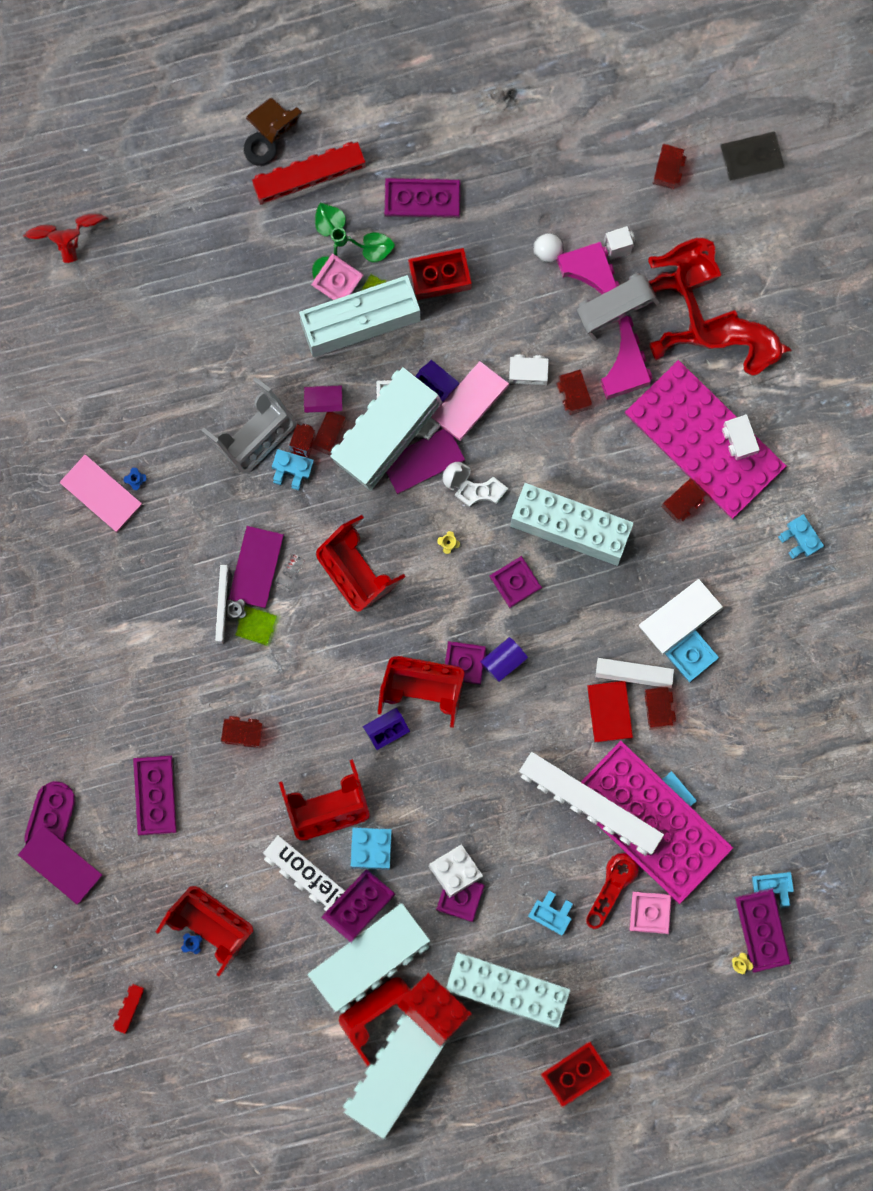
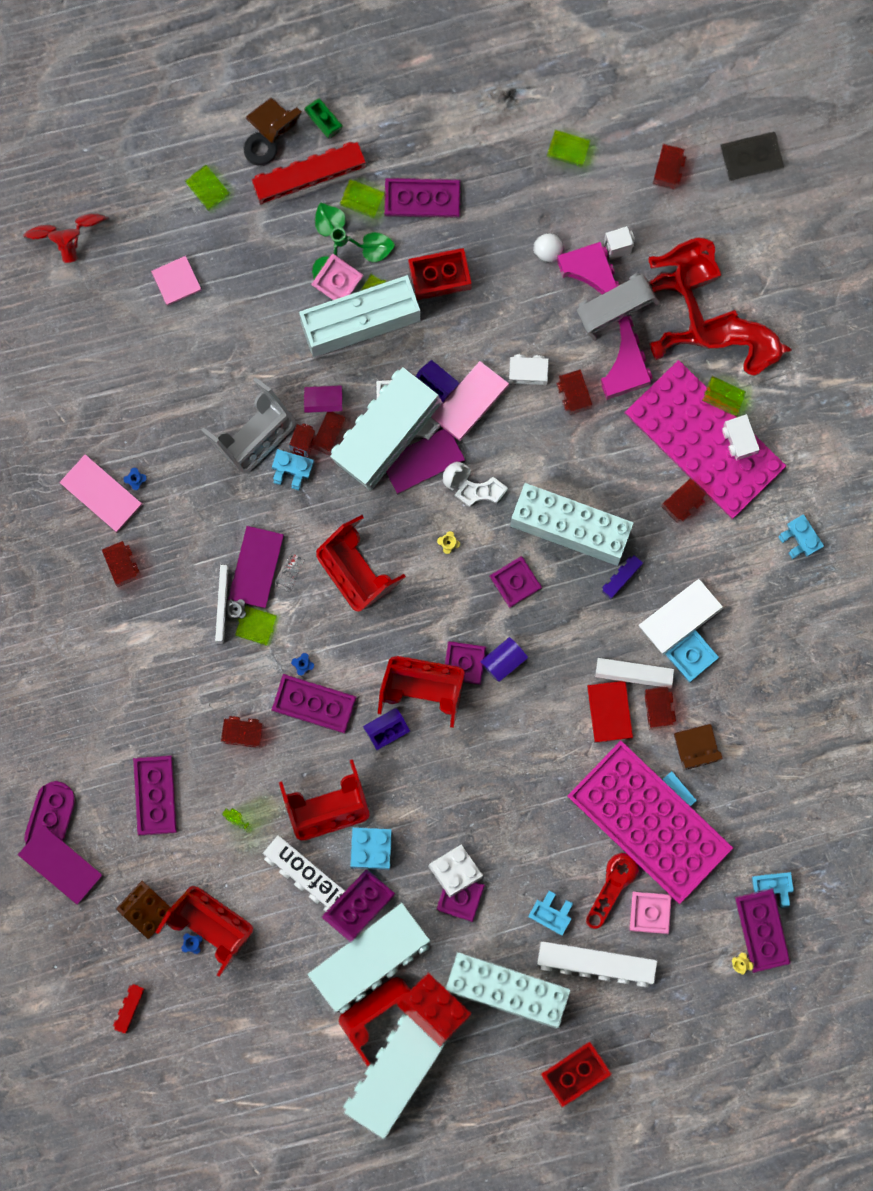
(120, 564): none -> clear red brick
(143, 909): none -> reddish brown bracket
(176, 280): none -> bright pink tile
(207, 187): none -> clear neon green plate
(236, 818): none -> clear neon green plate
(302, 669): none -> blue plate
(313, 703): none -> magenta tile
(323, 118): none -> green brick
(362, 198): none -> clear neon green plate
(568, 148): none -> clear neon green plate
(590, 803): white brick -> none
(597, 963): none -> white brick
(625, 573): none -> dark purple piece
(697, 747): none -> reddish brown bracket
(724, 395): none -> clear neon green plate

